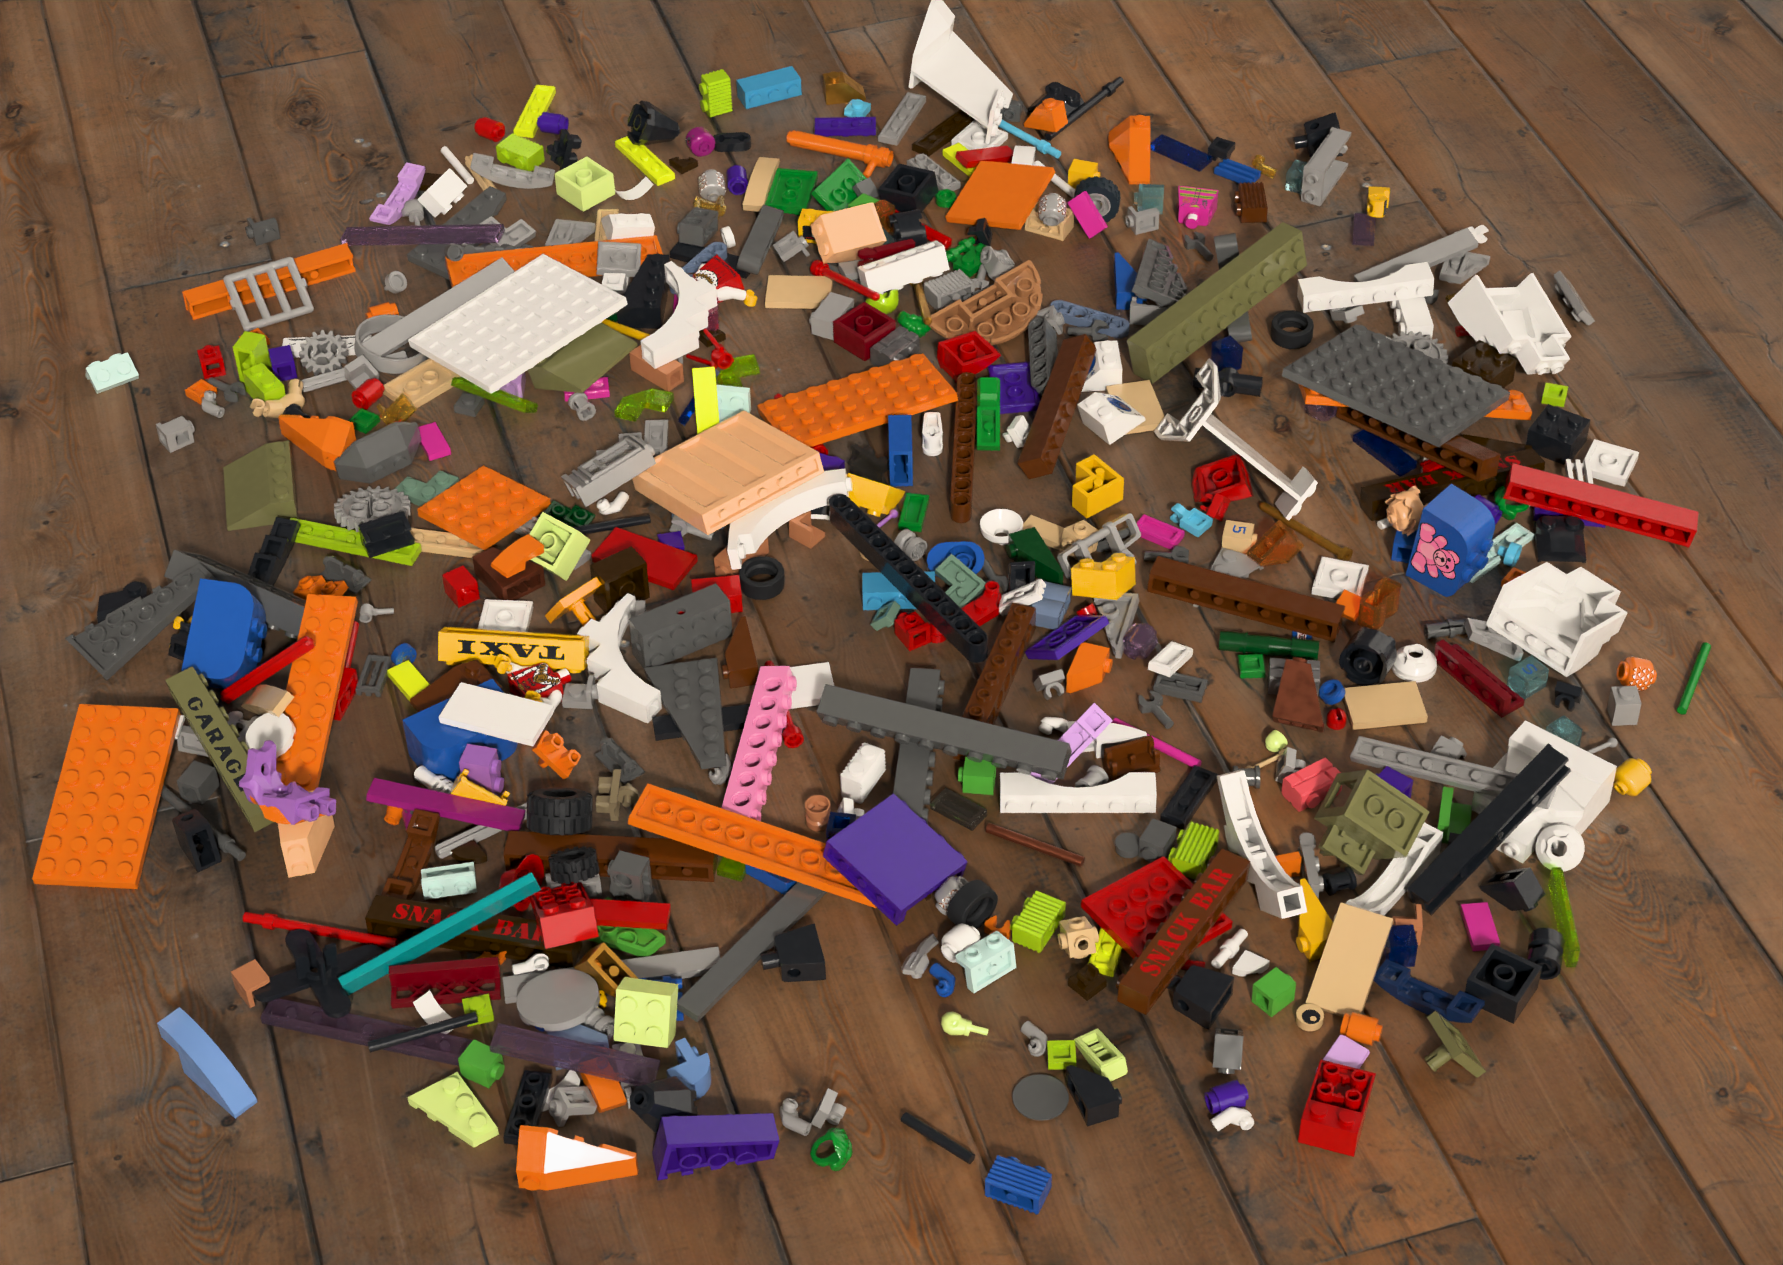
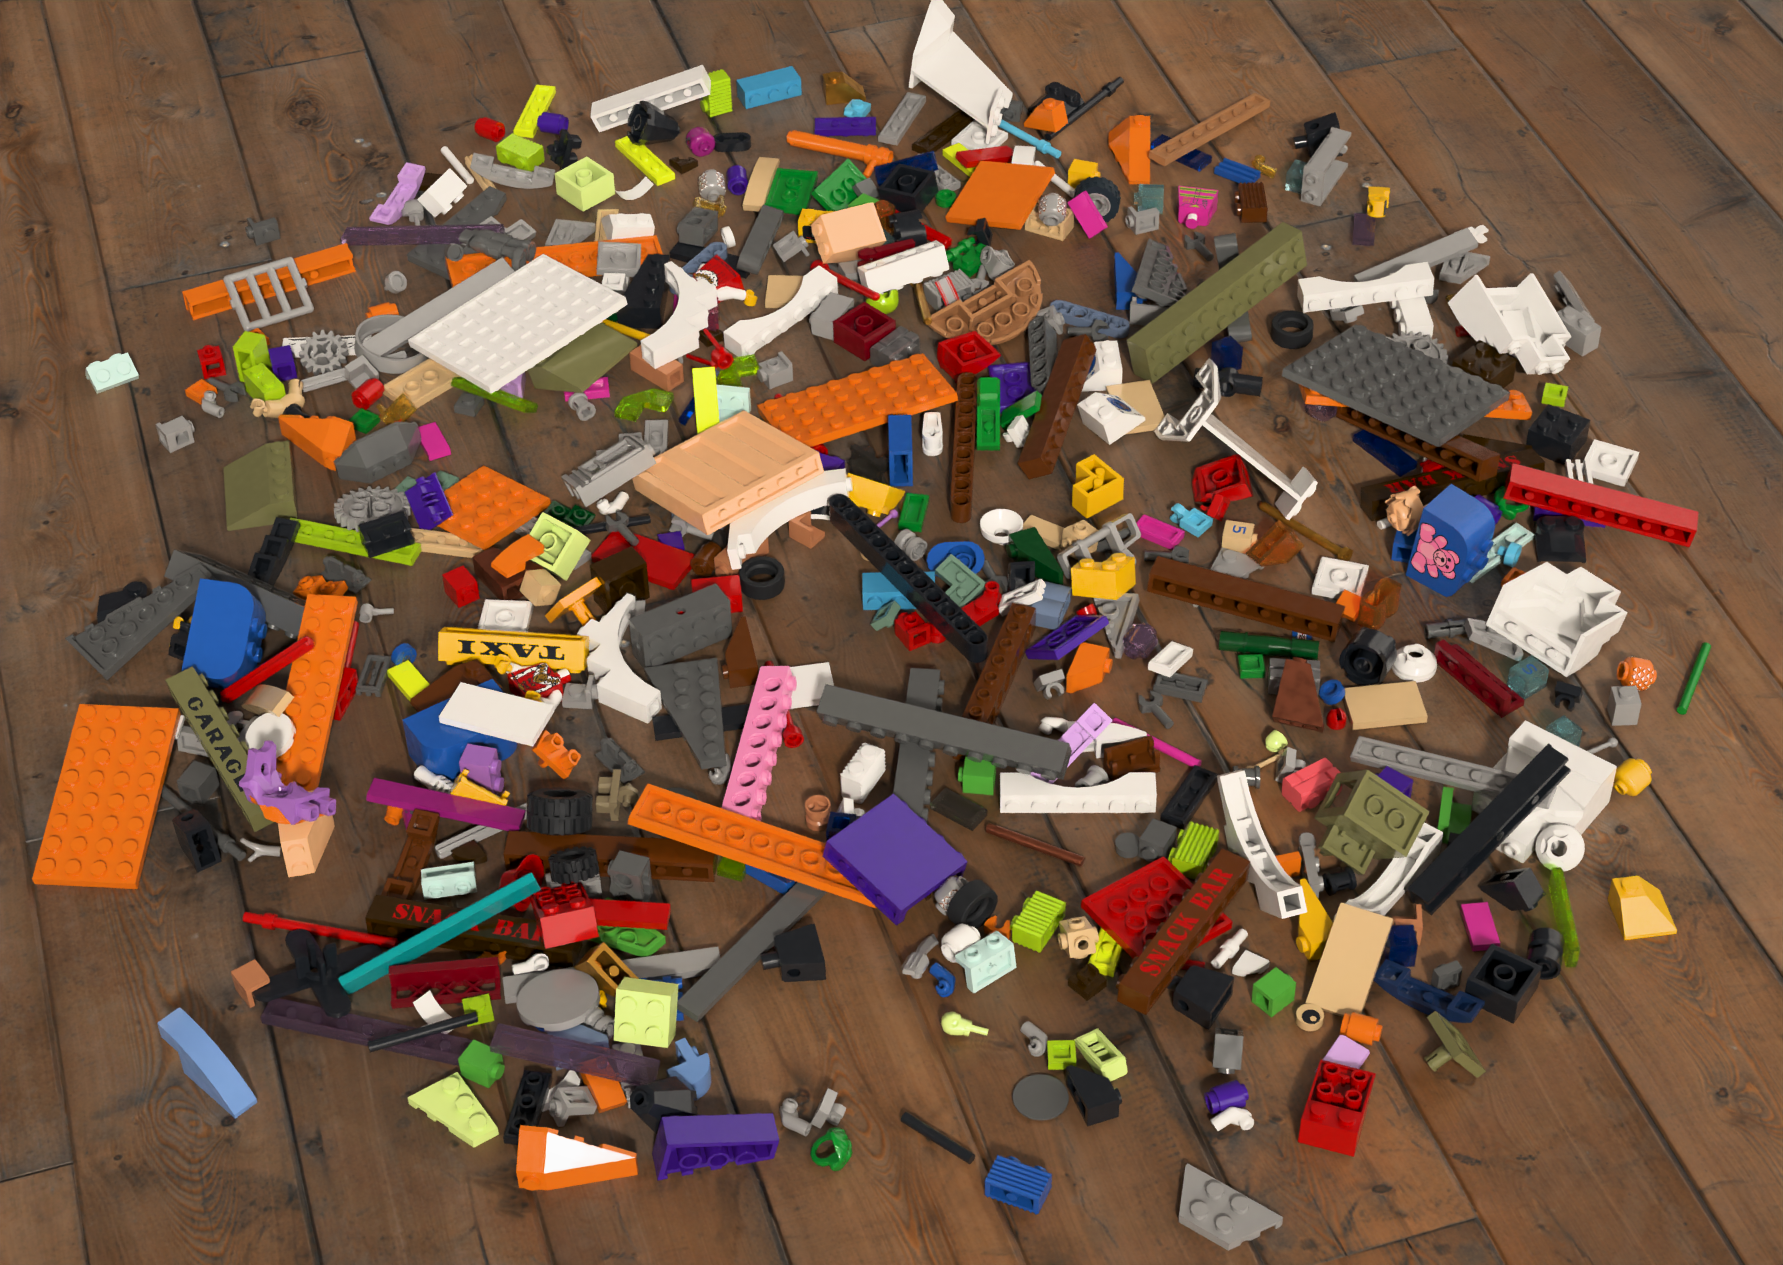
(261, 850): none -> light grey bar
(428, 502): none -> dark purple hinge
(500, 245): none -> dark grey piece
(540, 587): none -> tan brick
(621, 526): none -> dark grey bar
(661, 93): none -> white brick
(704, 559): none -> reddish brown brick
(750, 335): none -> white arch
(775, 371): none -> light grey brick
(913, 323): green piece -> none
(923, 161): none -> clear blue tile
(947, 290): none -> light grey sticker
(1025, 407): none -> green tile
(1209, 129): none -> medium nougat plate
(1221, 149): black tile -> none
(1221, 1211): none -> light grey wing
(1447, 976): none -> dark grey plate
(1449, 748): light grey bracket -> none
(1583, 331): none -> light grey brick
(1639, 908): none -> yellow slope

